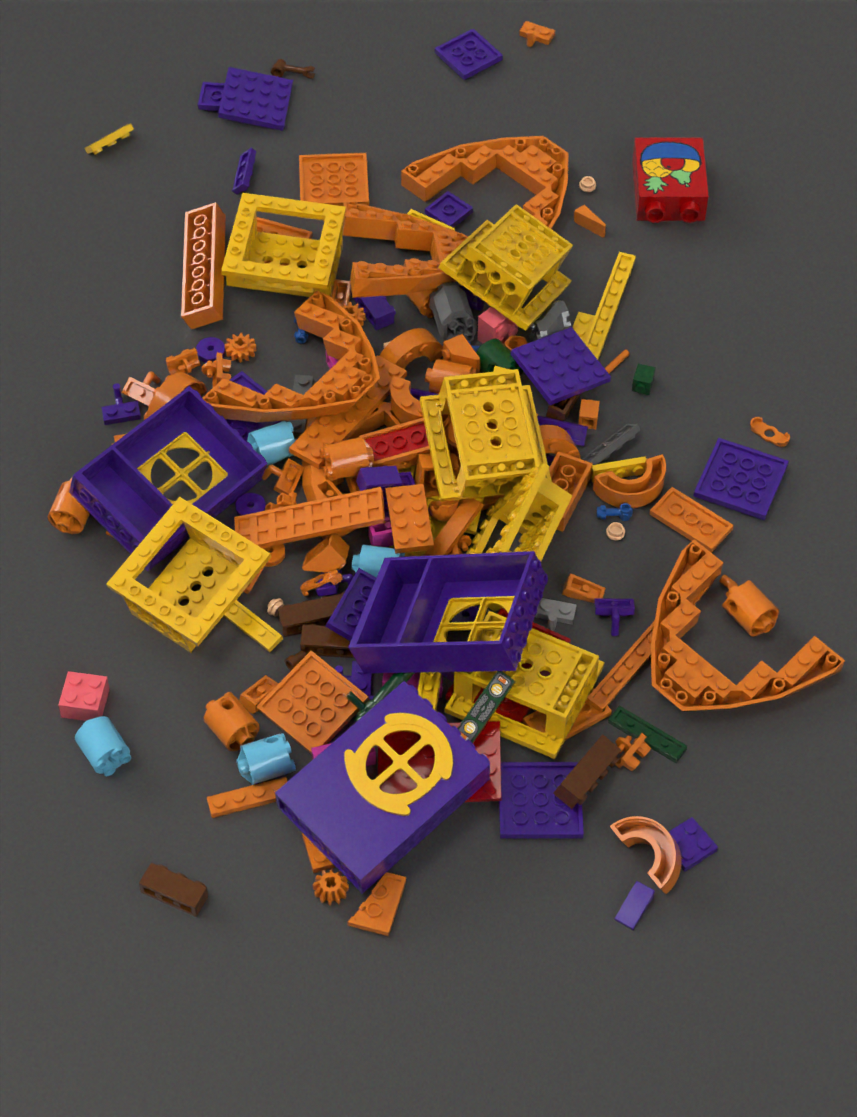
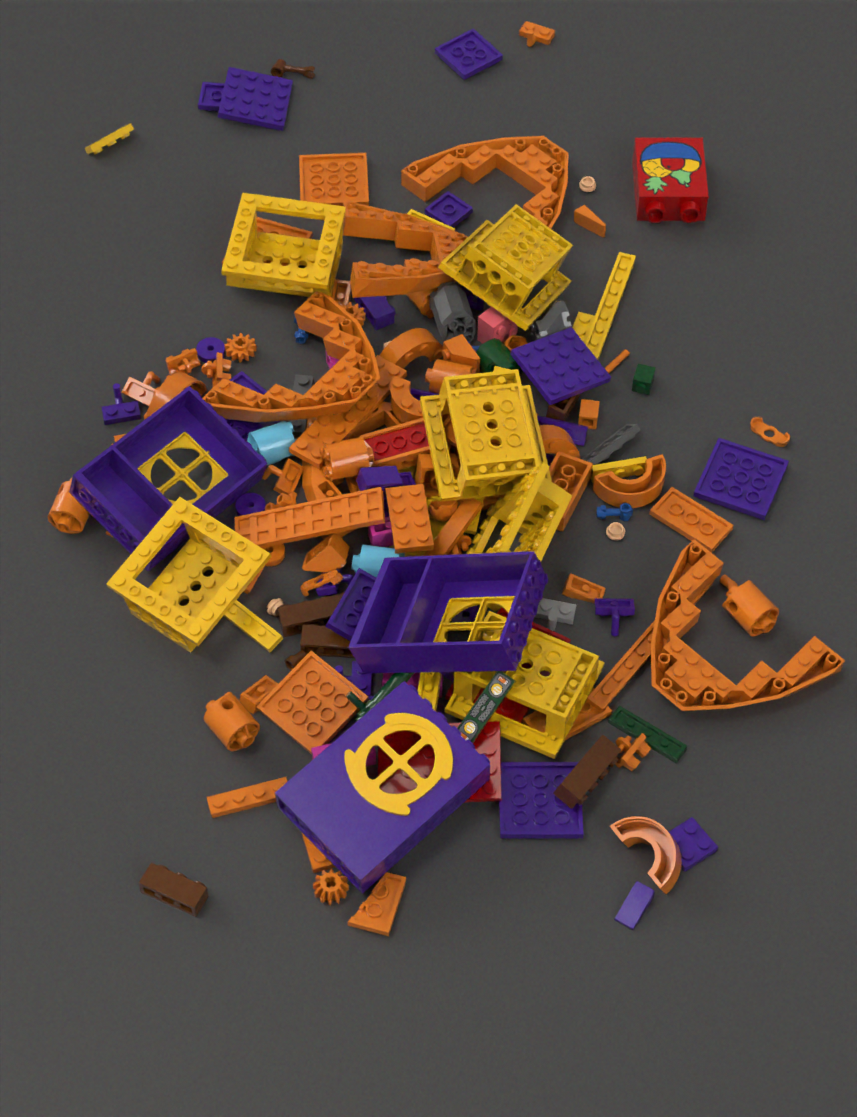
(83, 696): coral brick -> none
(102, 745): medium azure cylinder -> none
(203, 265): orange brick -> none
(244, 171): dark purple plate -> none
(265, 759): medium azure cylinder -> none

